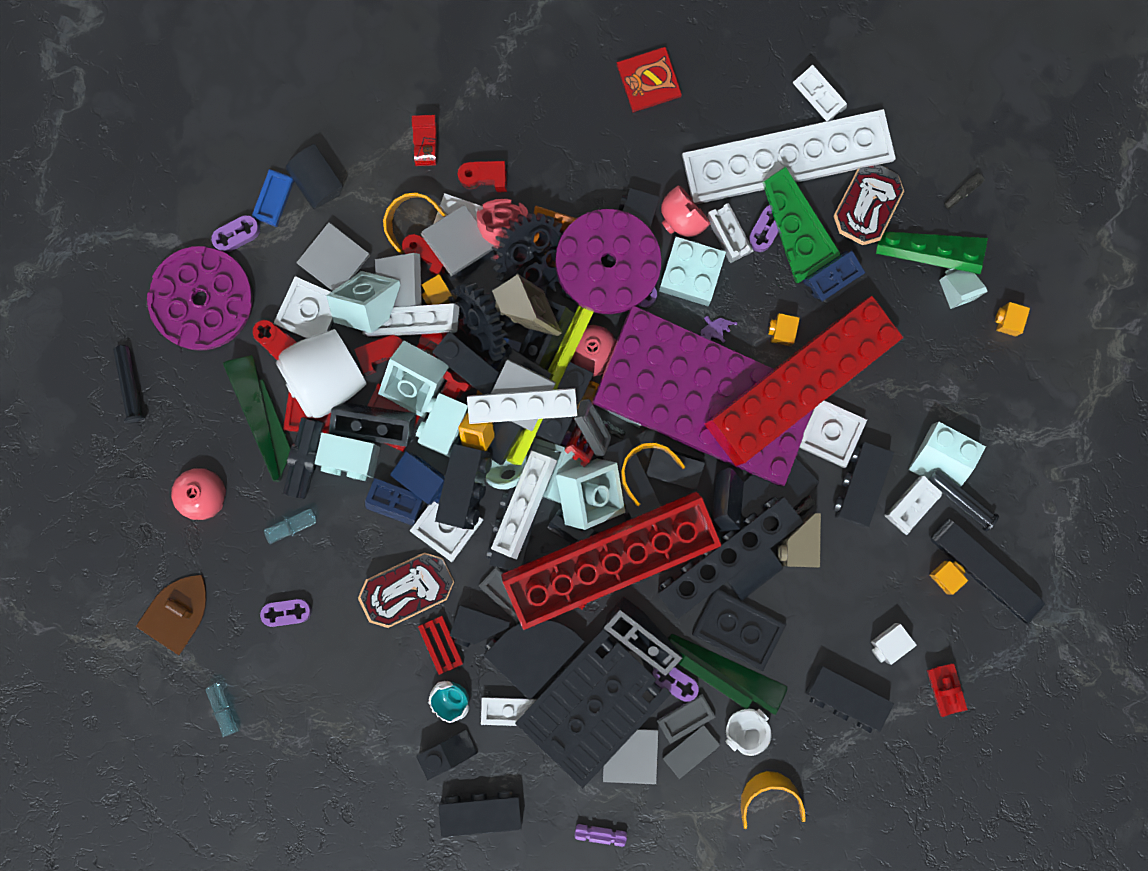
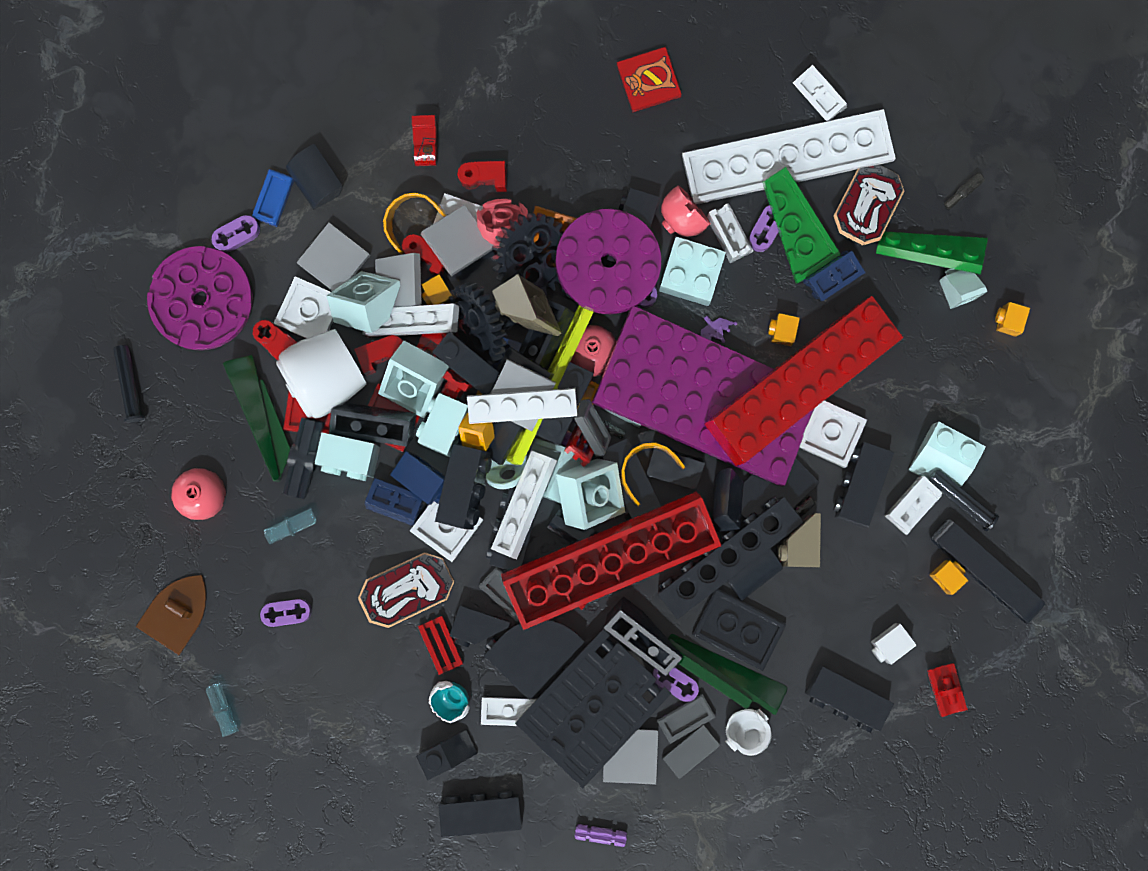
(764, 782): light orange piece -> none

